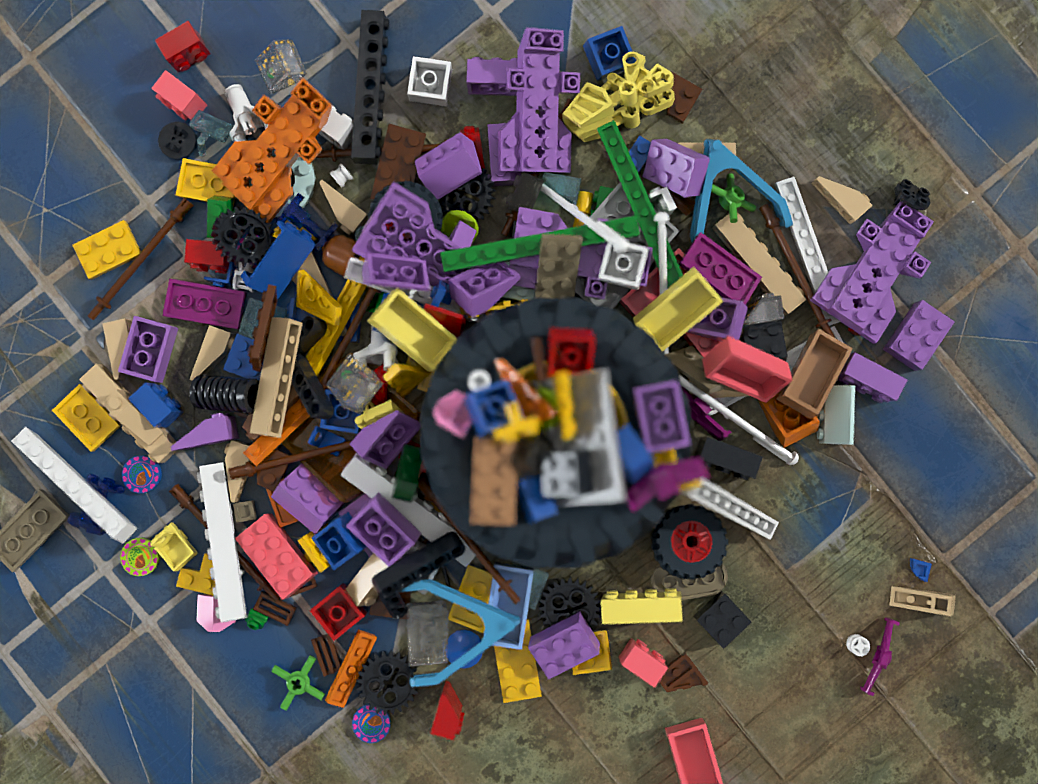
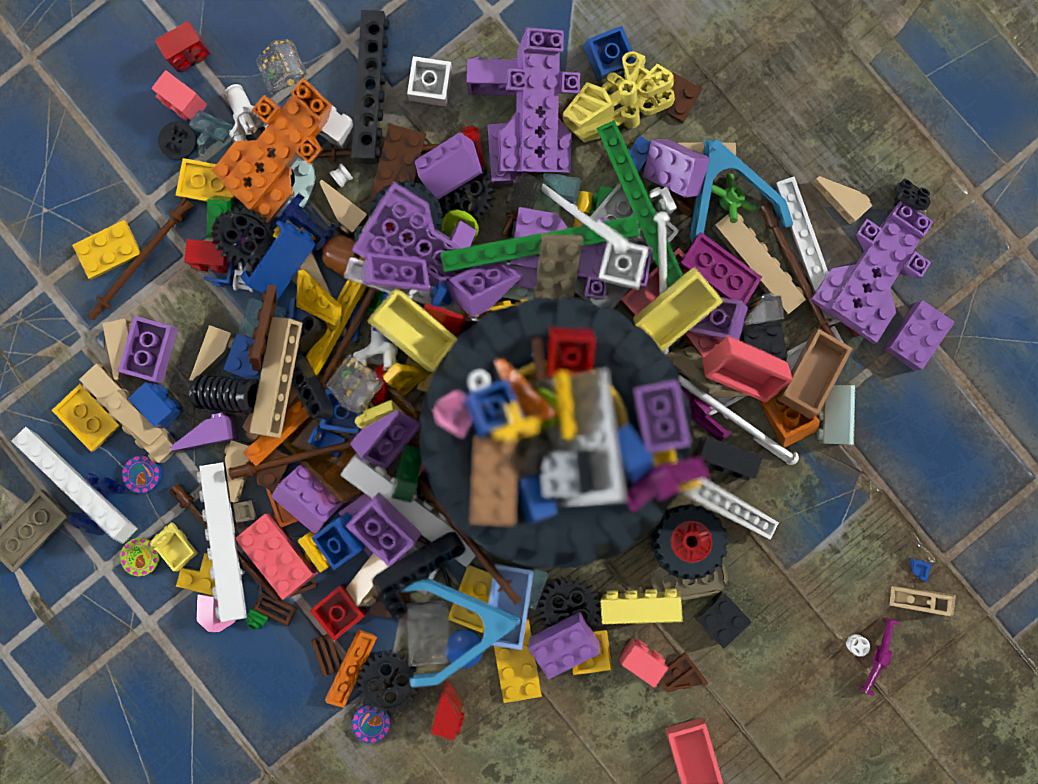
(204, 304): magenta plate -> none
(304, 682): bright green bar -> none
(871, 379): medium lavender brick -> none

